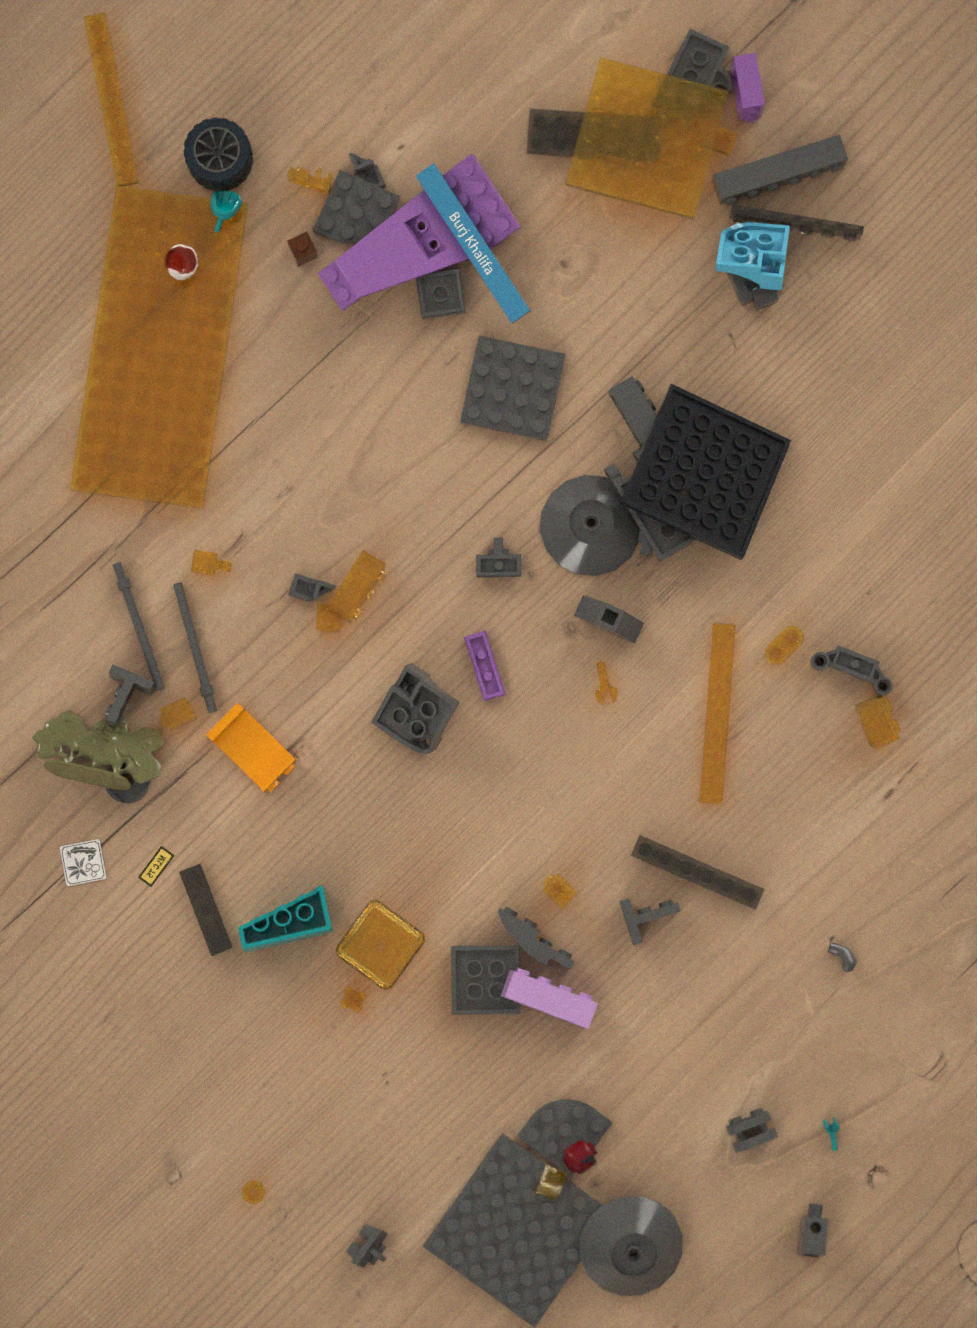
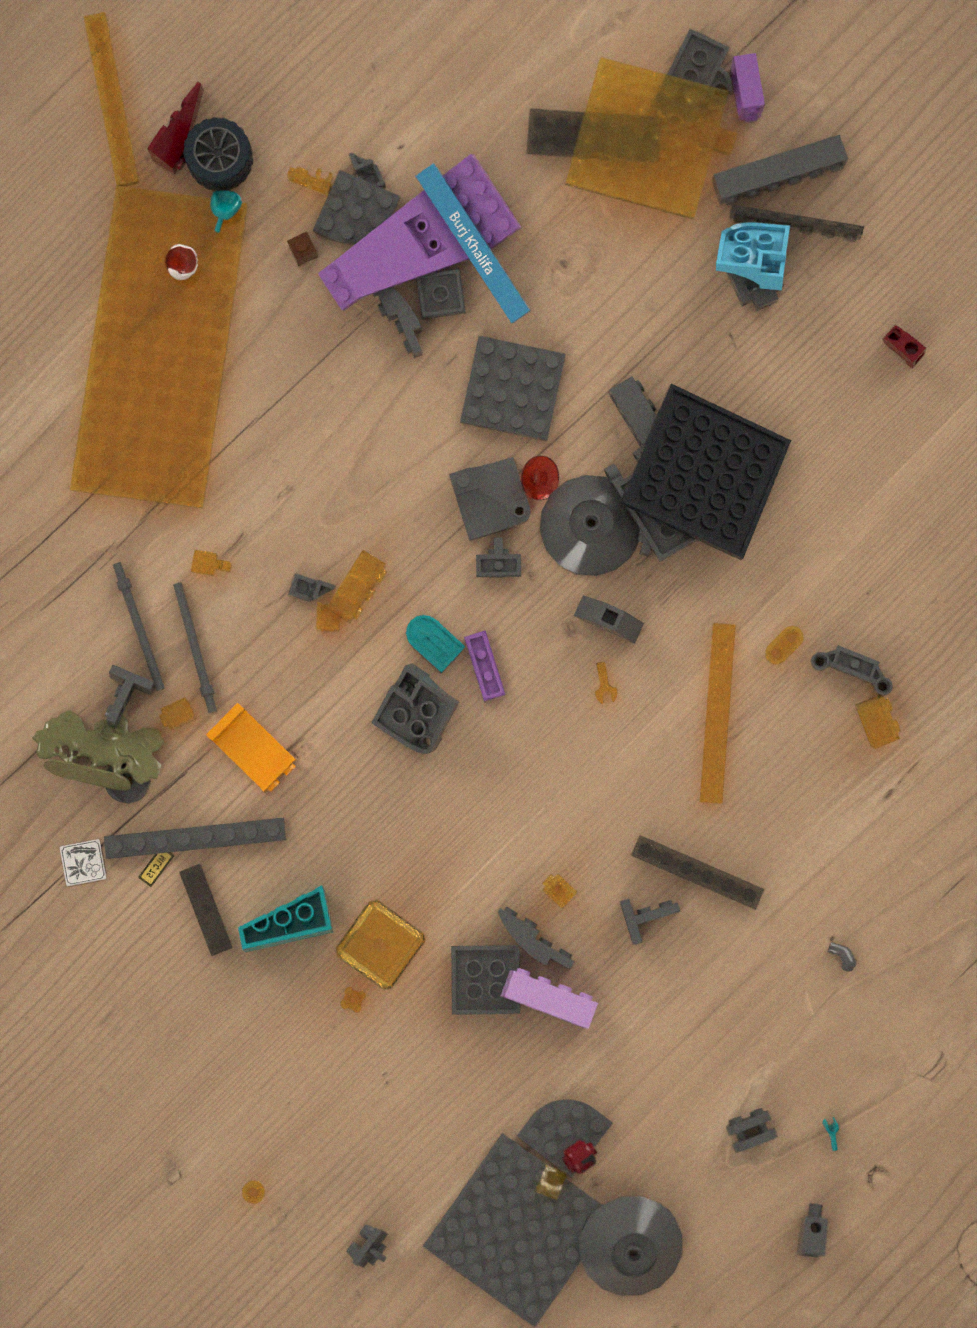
(168, 143): none -> dark red wedge
(195, 838): none -> dark grey plate
(396, 307): none -> dark grey slope
(433, 641): none -> teal window
(489, 498): none -> dark grey slope
(546, 481): none -> clear red dish
(905, 345): none -> dark red leg

